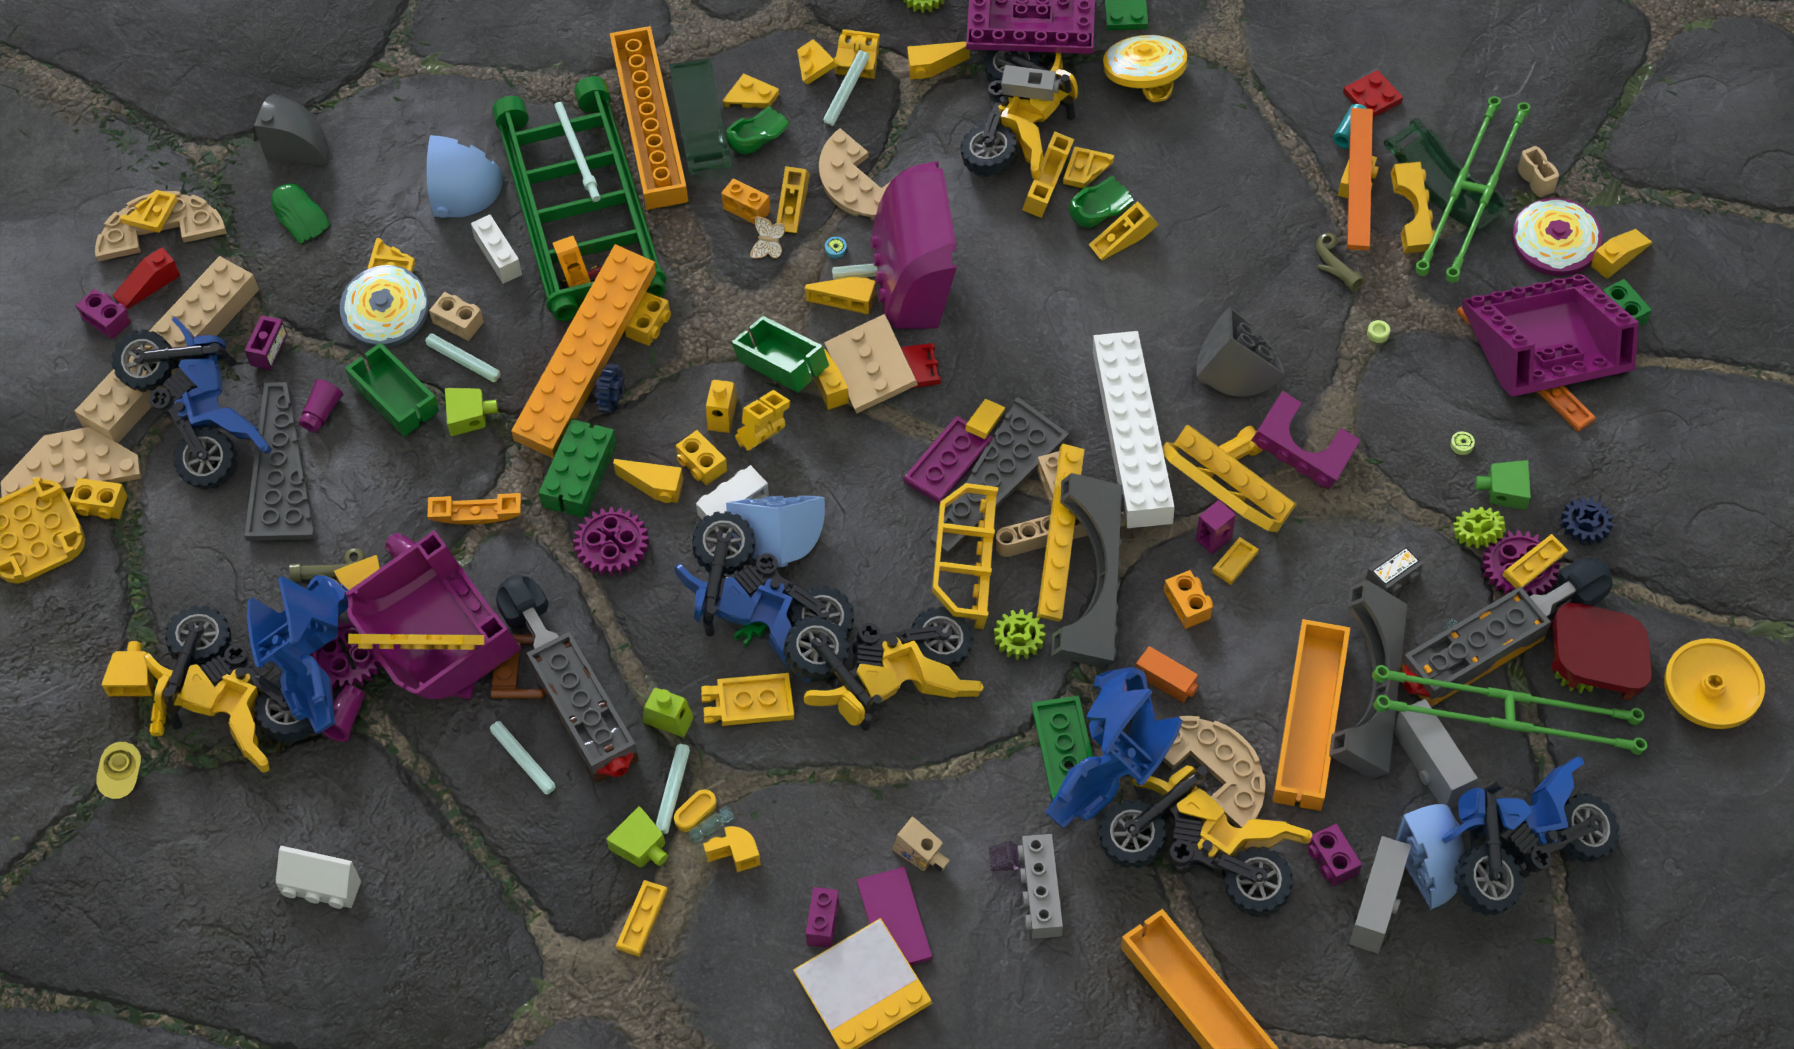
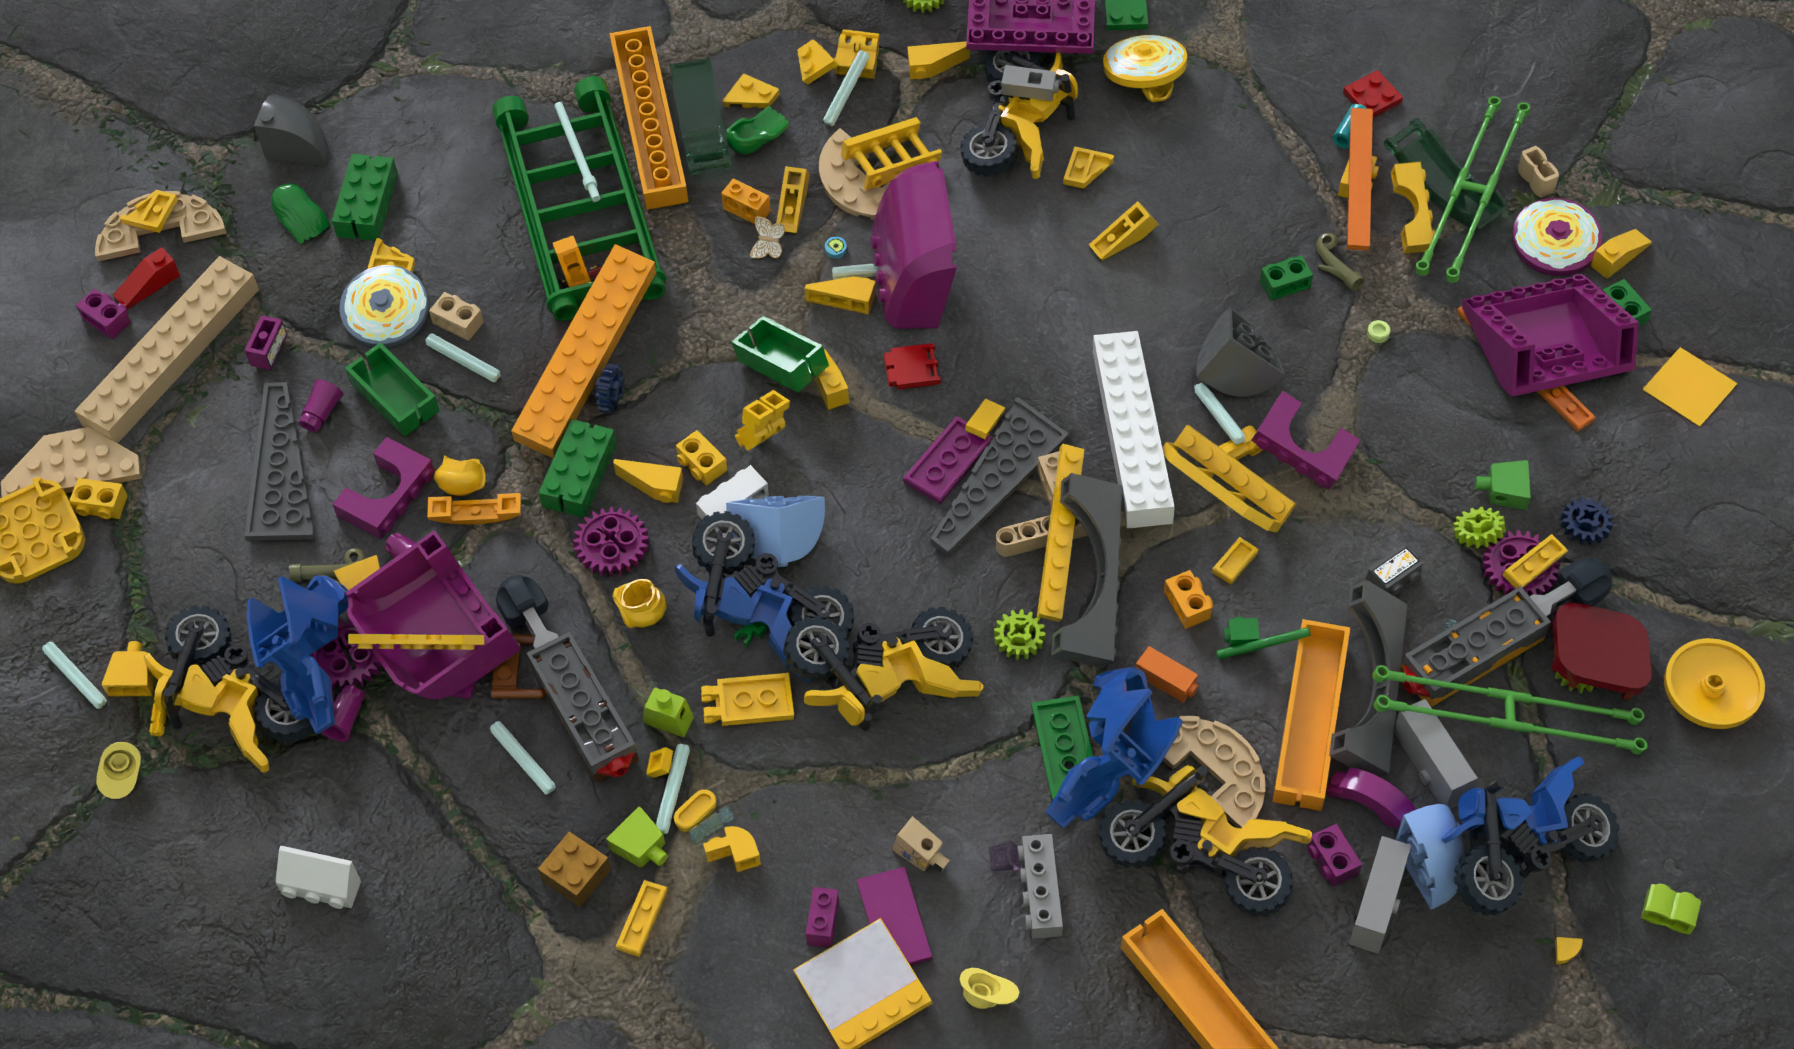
(74, 675): none -> light aqua axle
(189, 398): piece -> none
(365, 197): none -> green piece
(379, 515): none -> magenta arch
(460, 178): light blue brick -> none
(460, 477): none -> yellow helmet
(467, 410): lime torso -> none
(496, 249): white brick -> none
(574, 869): none -> pearl gold brick
(640, 603): none -> yellow helmet
(647, 318): yellow brick -> none
(659, 762): none -> yellow plate
(724, 398): yellow torso -> none
(871, 363): tan plate -> none
(884, 137): none -> yellow fence
(984, 549): yellow plate -> none
(987, 990): none -> light yellow piece
(1050, 171): yellow arch -> none
(1099, 203): green hair -> none
(1215, 527): magenta brick -> none
(1219, 413): none -> light aqua axle
(1241, 631): none -> green brick
(1264, 643): none -> green bar
(1286, 277): none -> green brick
(1373, 792): none -> magenta arch
(1462, 443): tile -> none
(1566, 949): none -> yellow tile
(1670, 908): none -> lime brick
(1689, 386): none -> yellow piece

